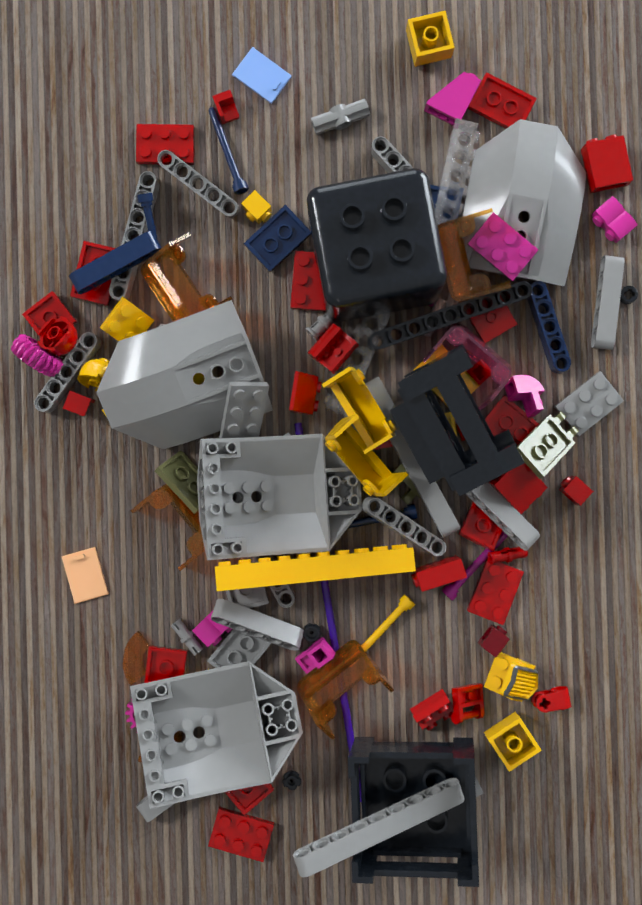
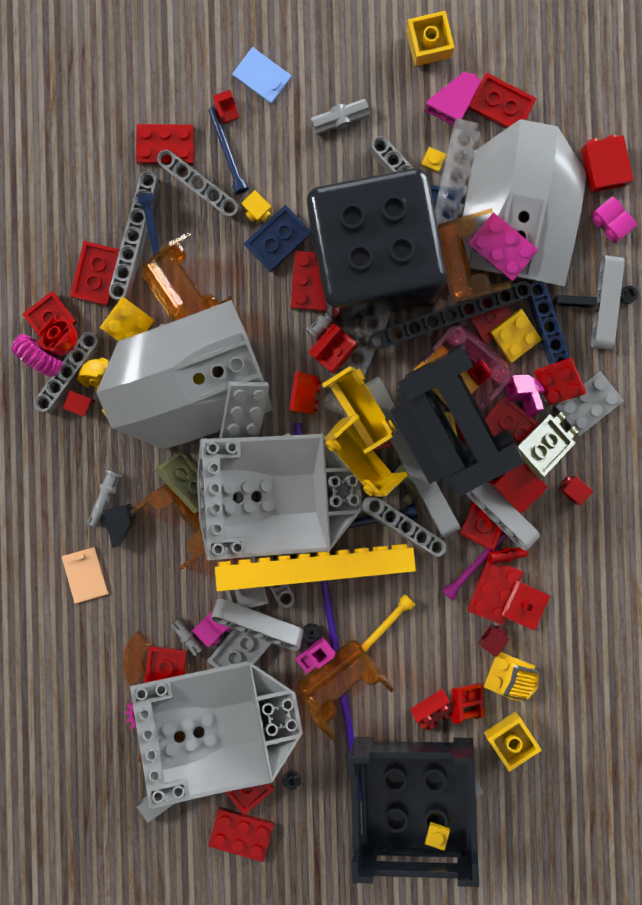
(107, 488): none -> light grey pin
(115, 262): dark blue beam -> none
(119, 522): none -> black slope
(378, 827): light grey beam -> none
(433, 160): none -> yellow plate
(437, 836): none -> yellow plate
(438, 573): red brick -> none
(515, 335): none -> yellow plate
(525, 605): none -> red plate
(555, 699): red piece -> none
(560, 381): none -> red plate
(575, 301): none -> black tile

